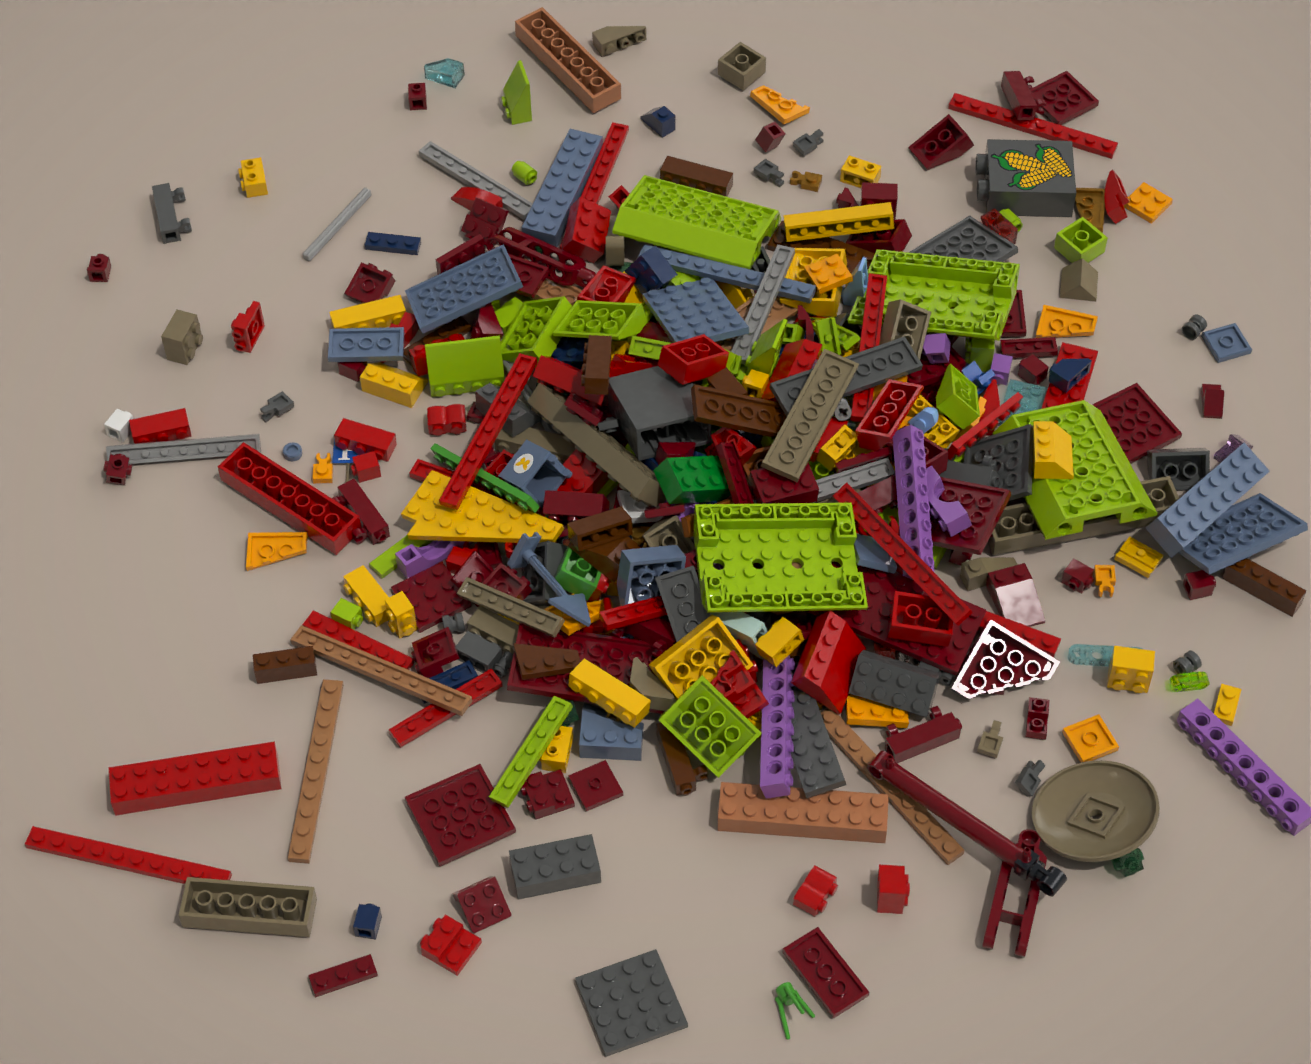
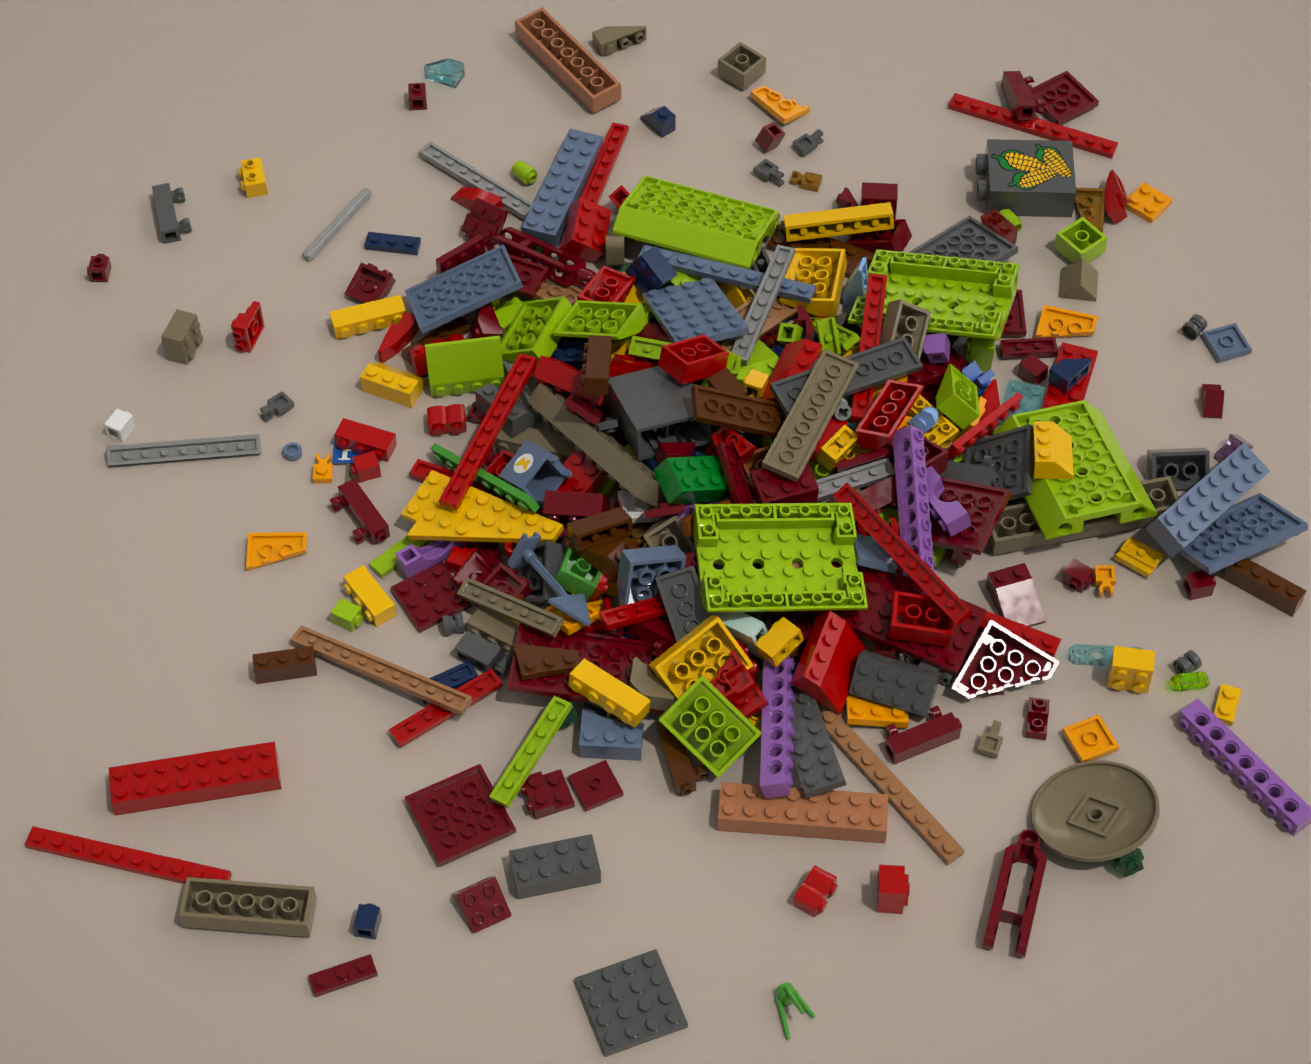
(117, 469): dark red brick -> none
(161, 427): red brick -> none
(289, 498): red brick -> none
(315, 772): medium nougat plate -> none
(352, 369): dark red brick -> none
(356, 639): red plate -> none
(366, 344): sand blue plate -> none
(400, 615): yellow brick -> none
(434, 652): dark red plate -> none
(449, 944): red plate -> none
(517, 96): lime slope -> none
(558, 751): yellow brick -> none
(696, 176): reddish brown brick -> none
(767, 349): lime slope -> none
(825, 972): dark red plate -> none
(828, 273): light orange plate -> none
(858, 171): yellow brick -> none
(941, 143): dark red slope -> none
(975, 571): dark tan slope -> none
(1001, 367): medium lavender brick -> none
(1024, 861): dark red piece -> none
(1028, 778): dark grey plate -> none
(1137, 422): dark red plate -> none

